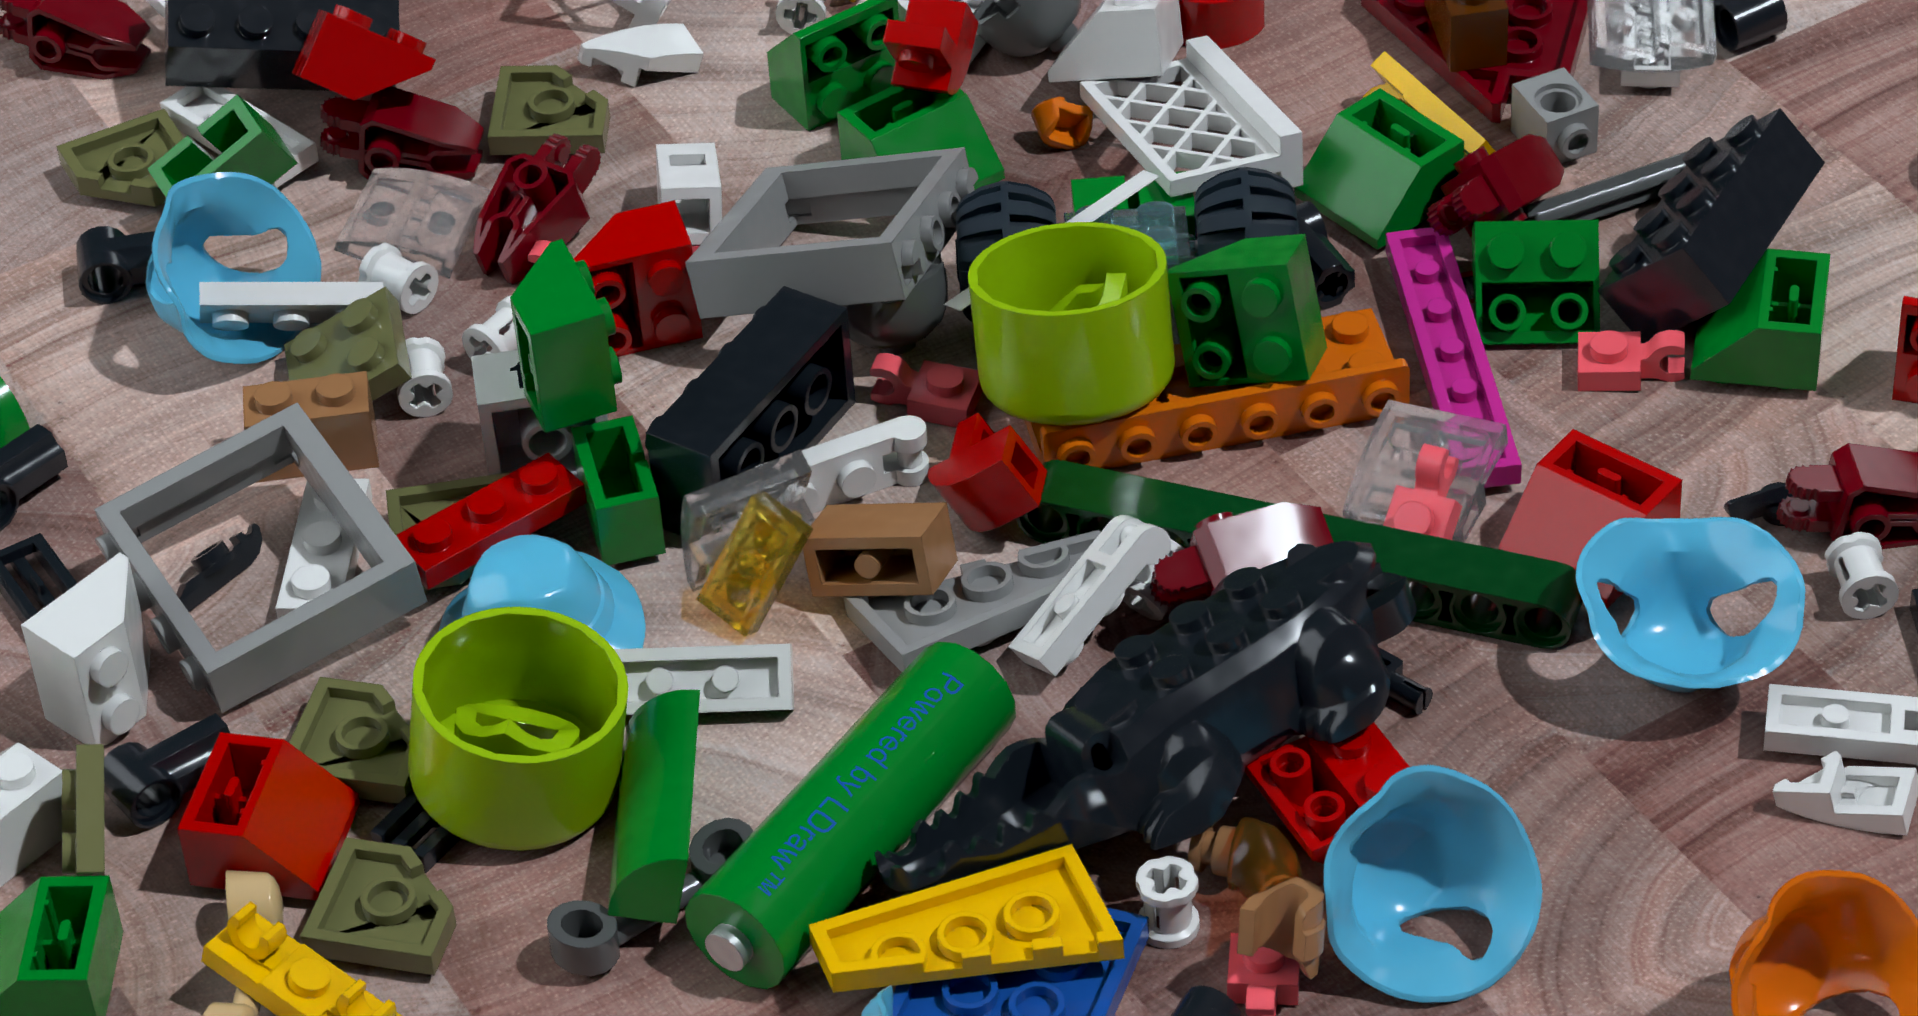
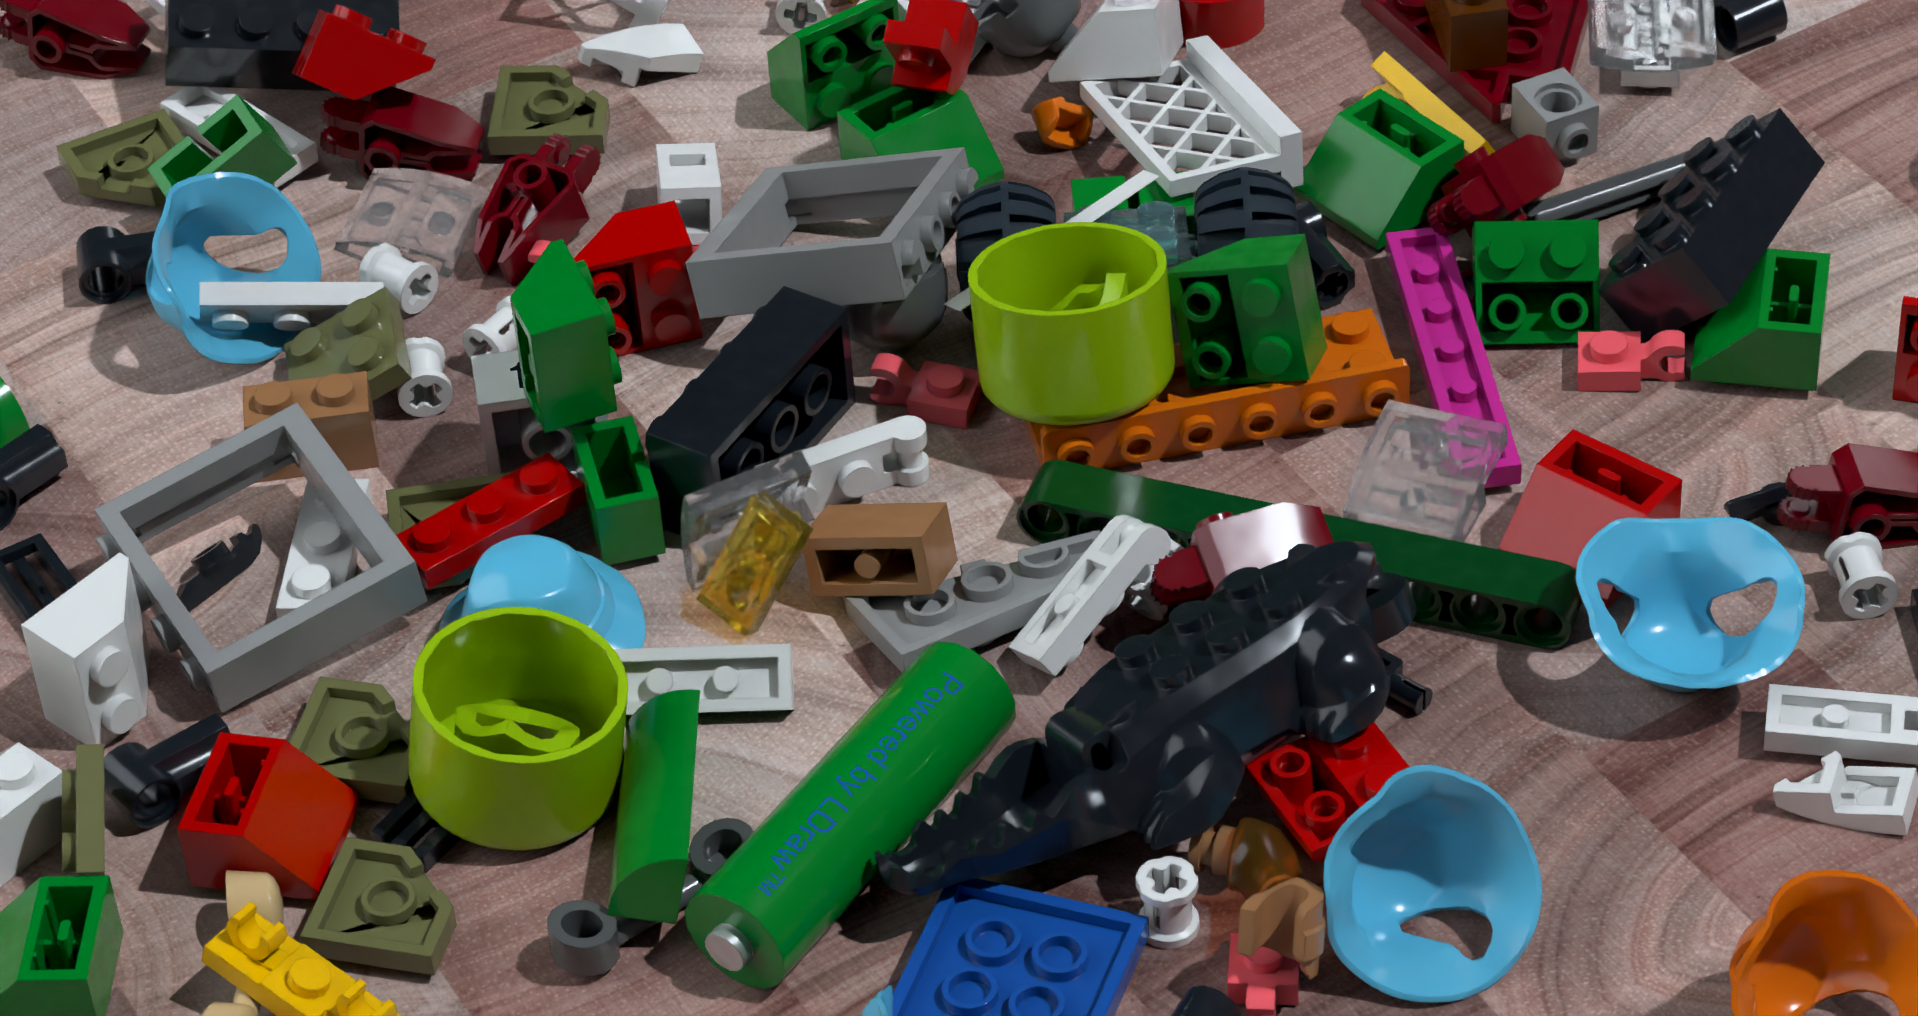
(982, 924): yellow wing -> none
(988, 475): red brick -> none
(1426, 506): coral plate -> none

